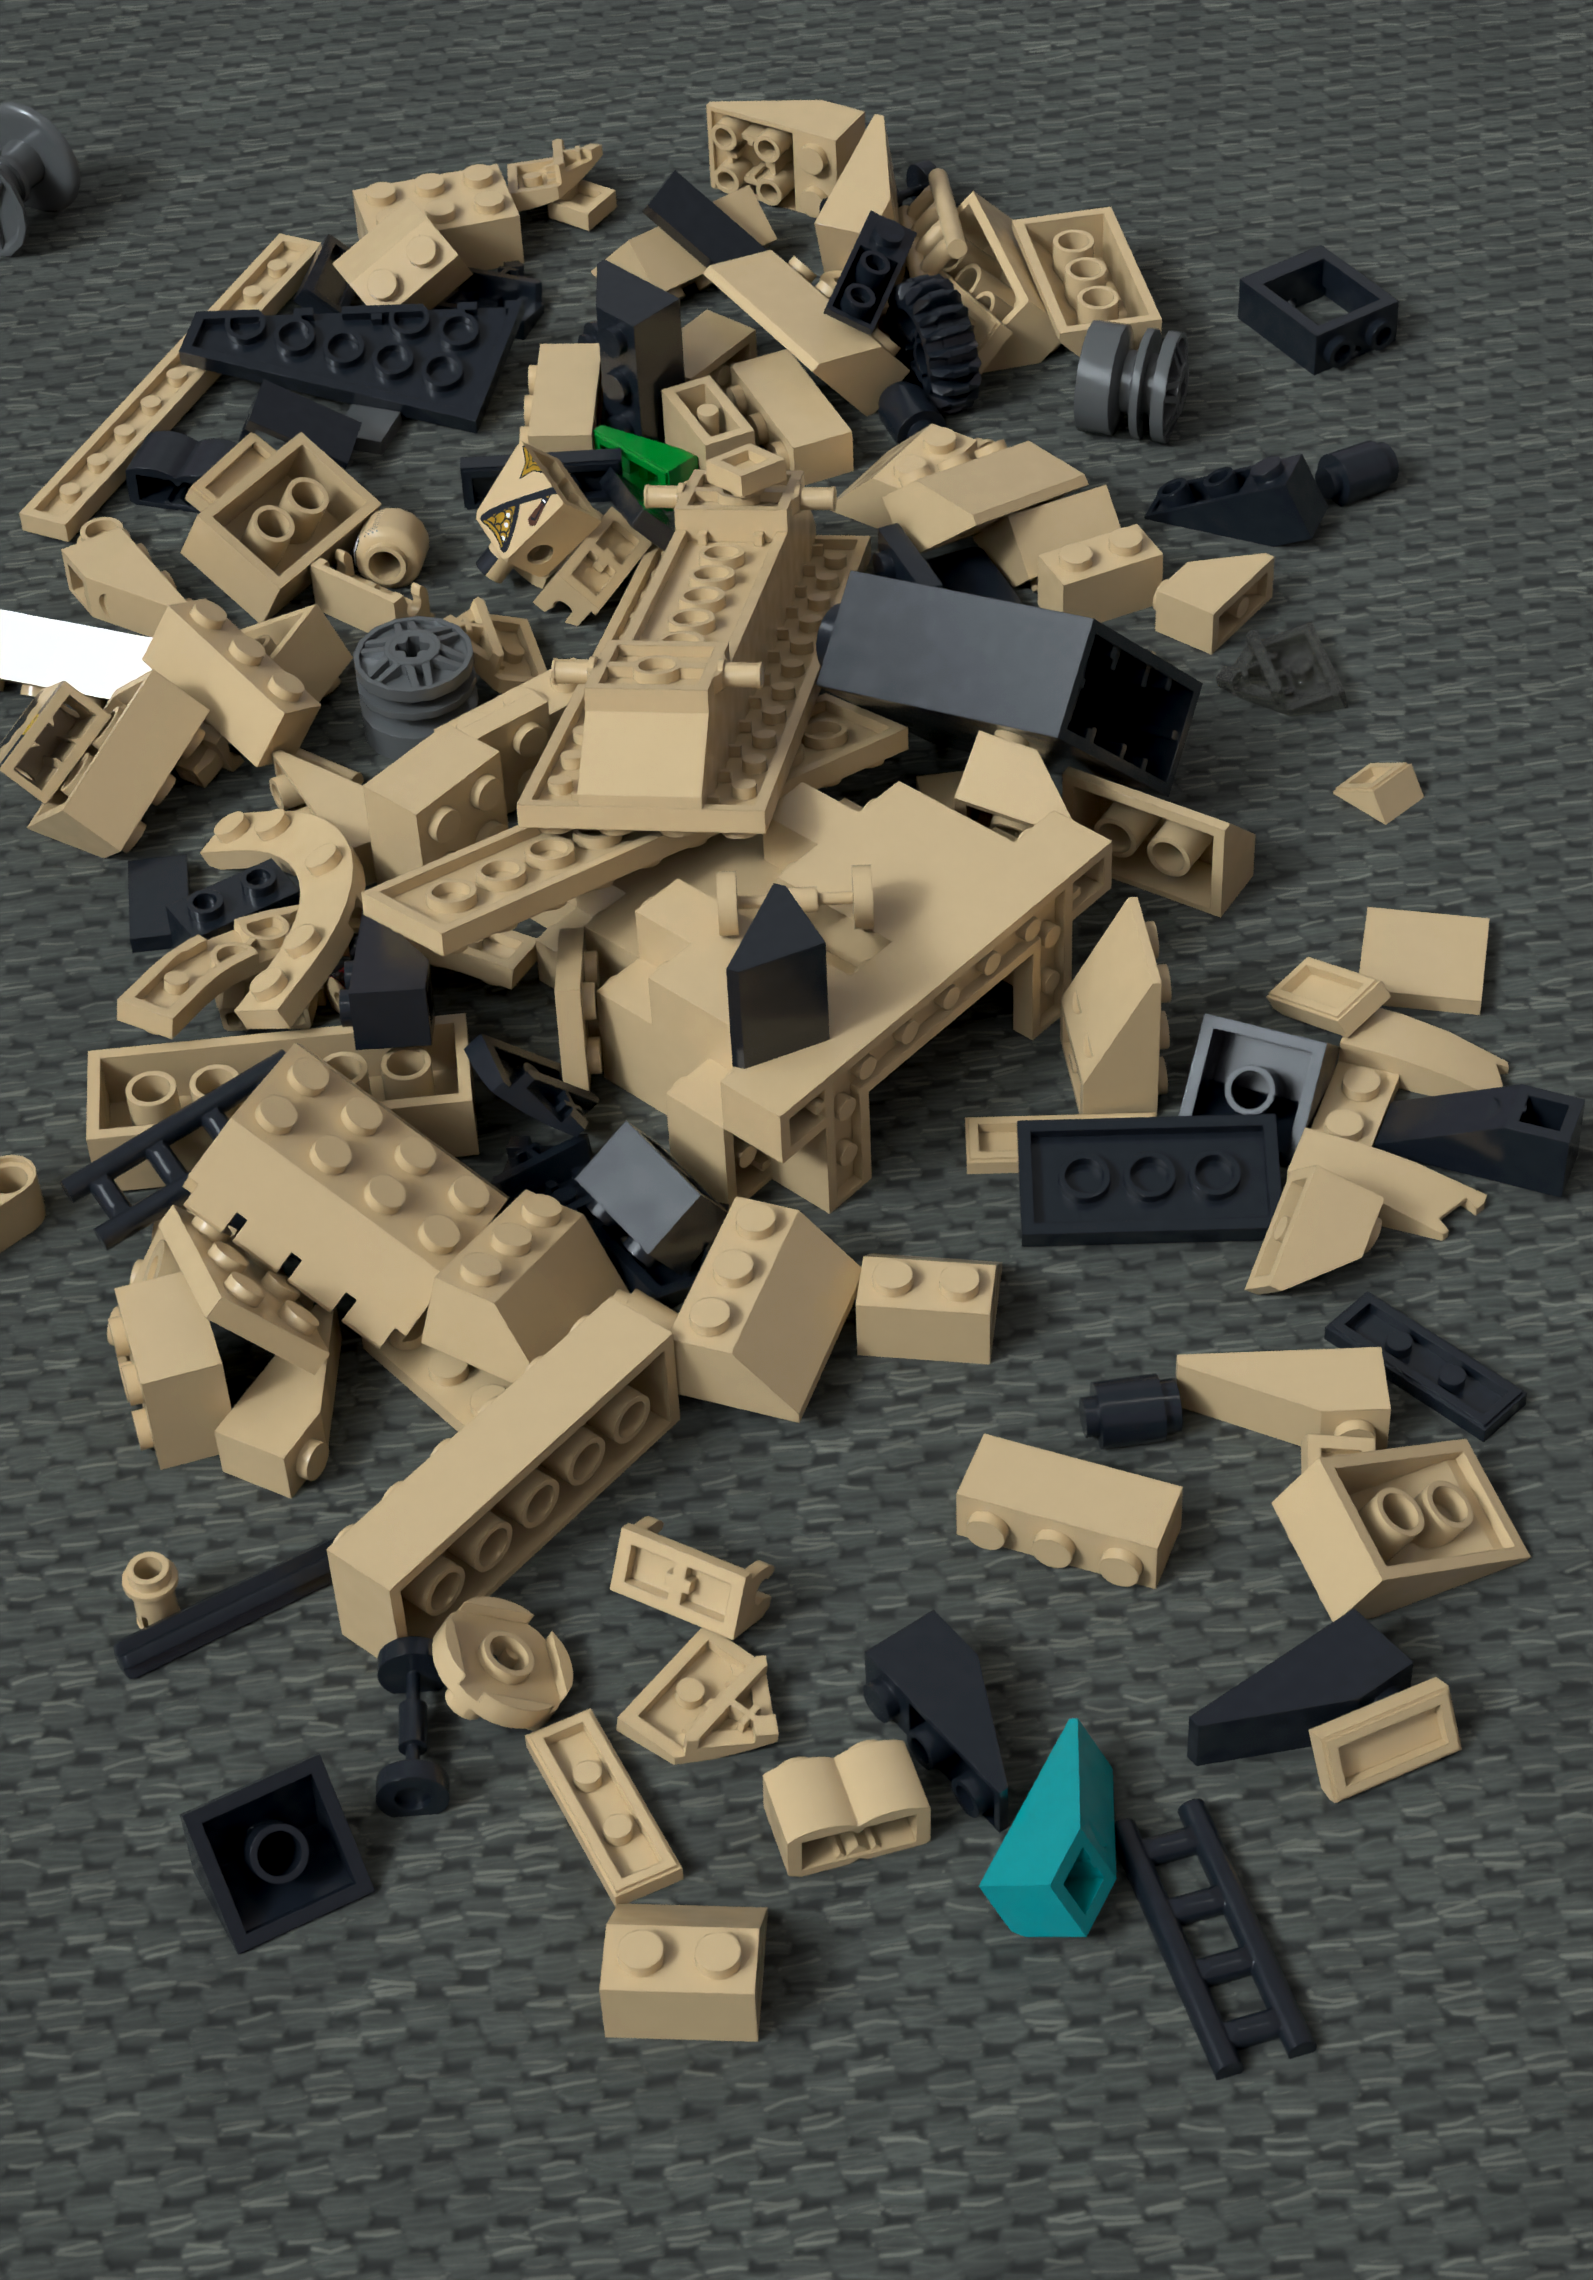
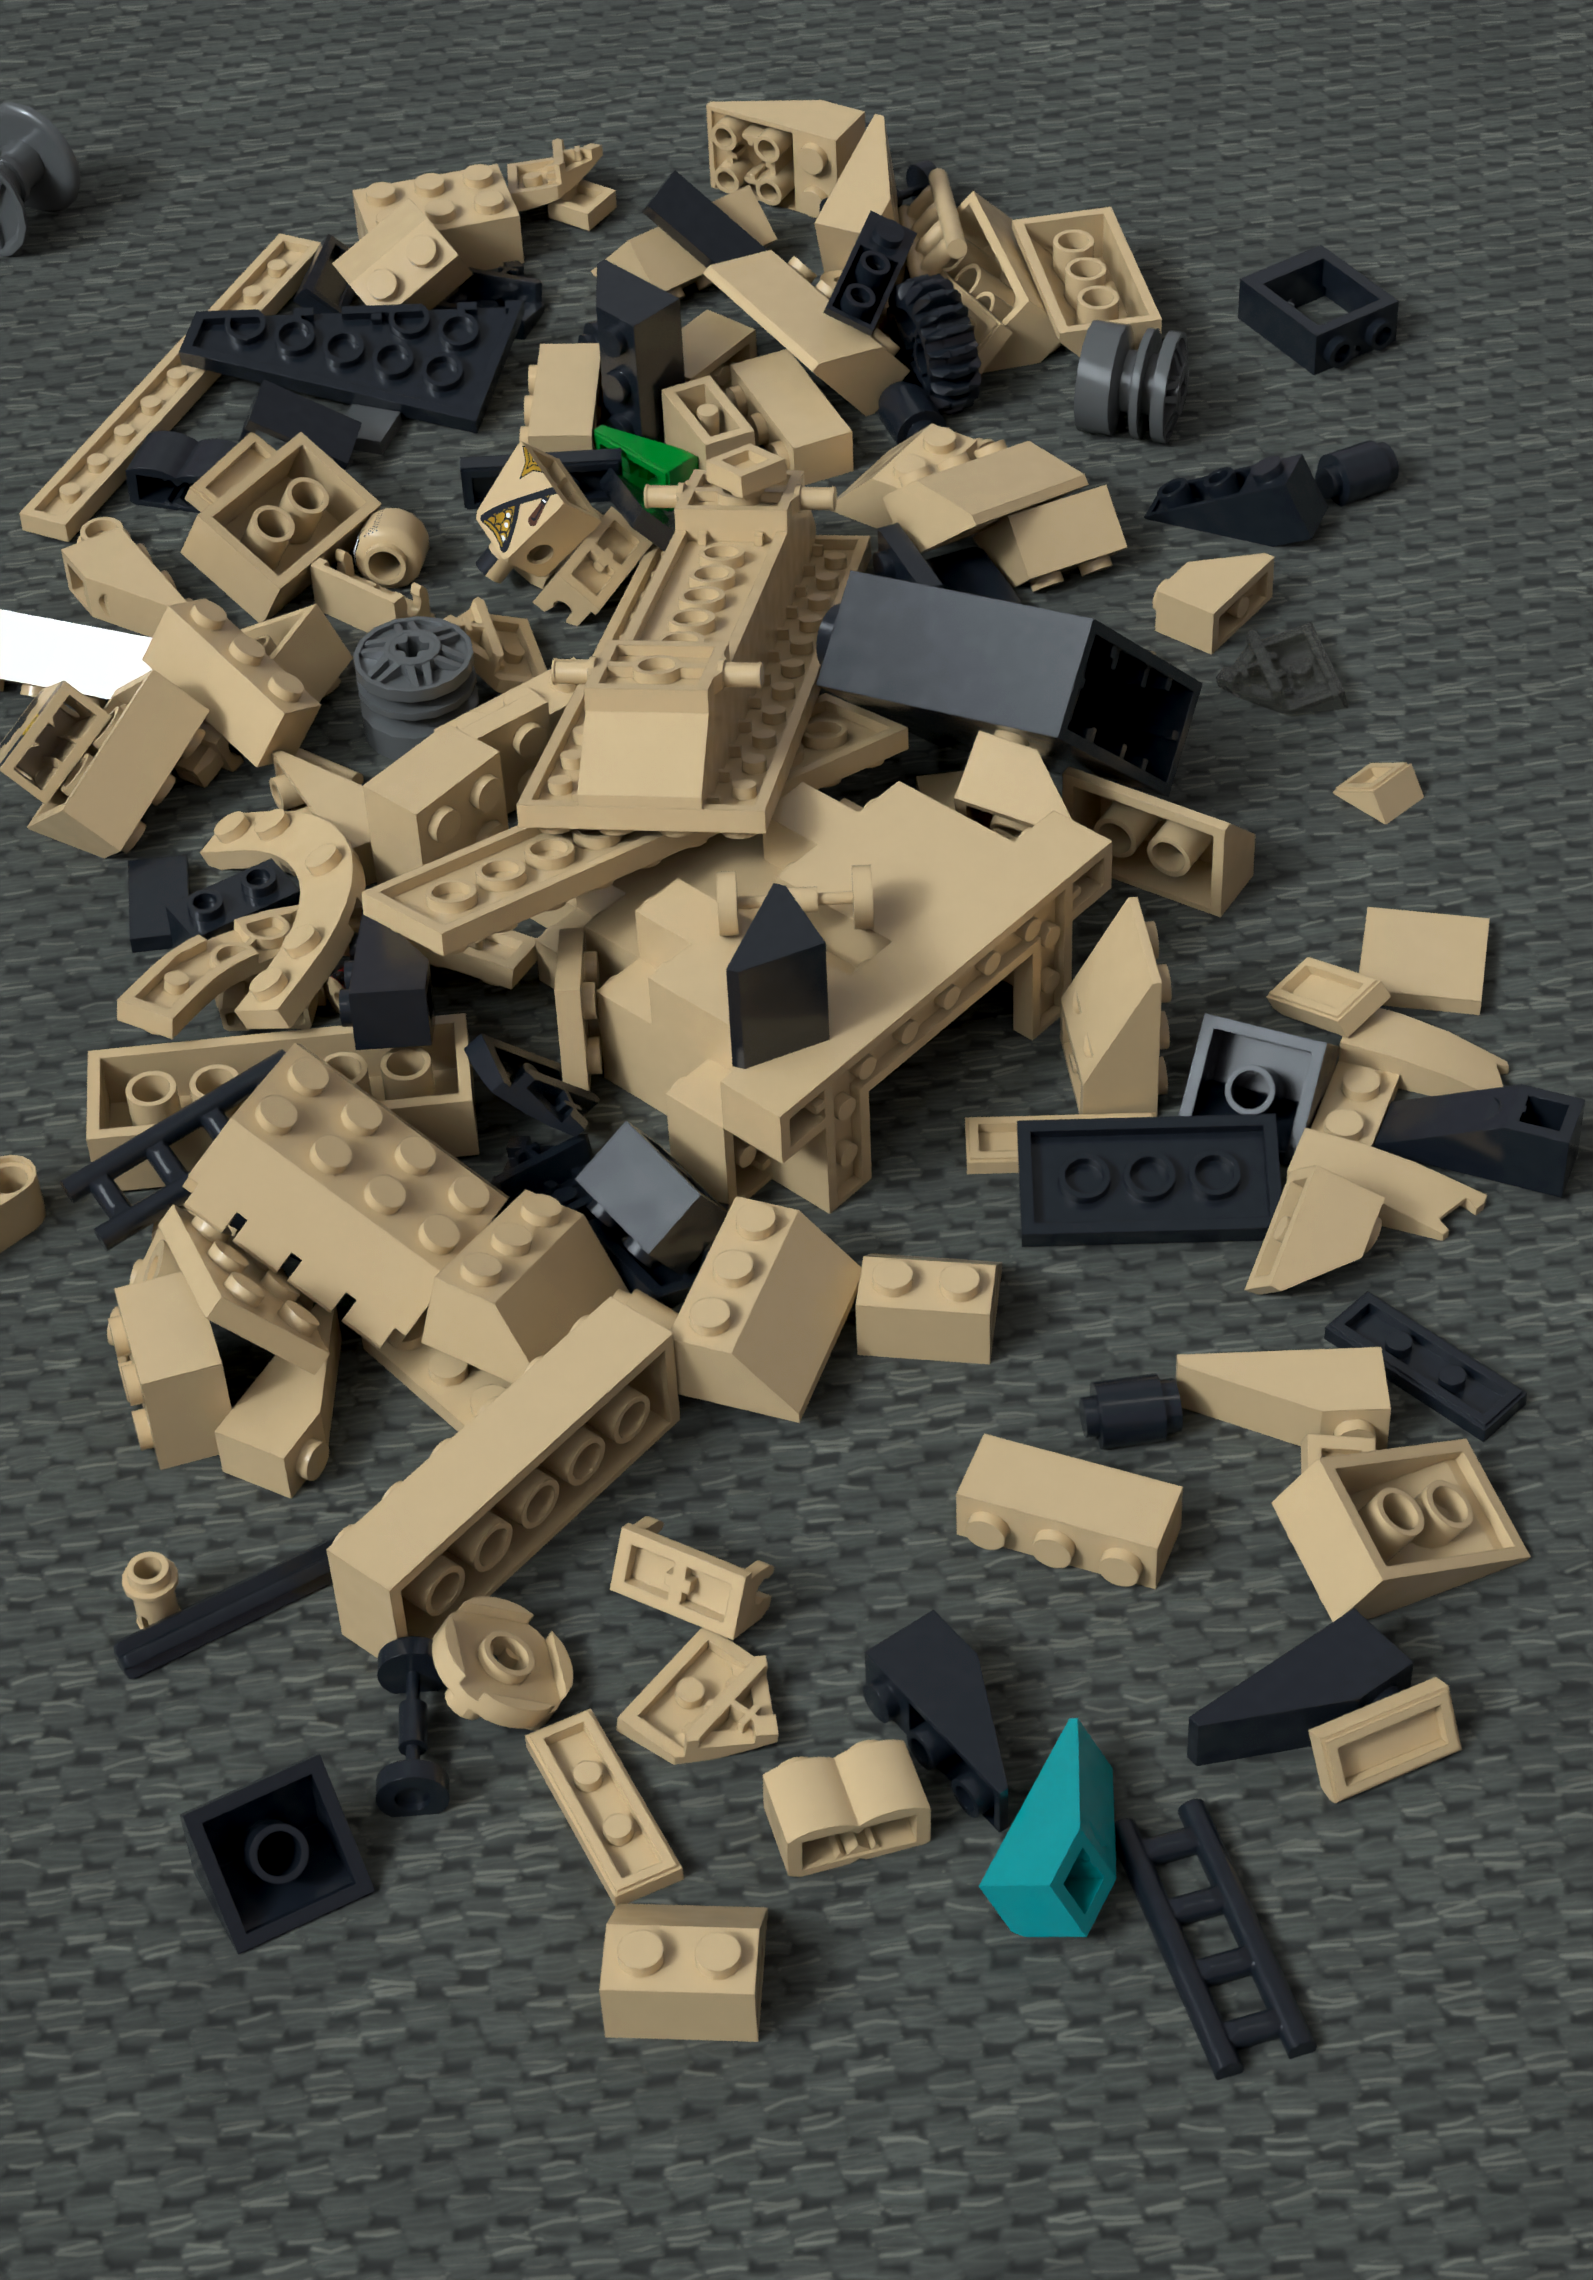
(1101, 575): tan brick -> none

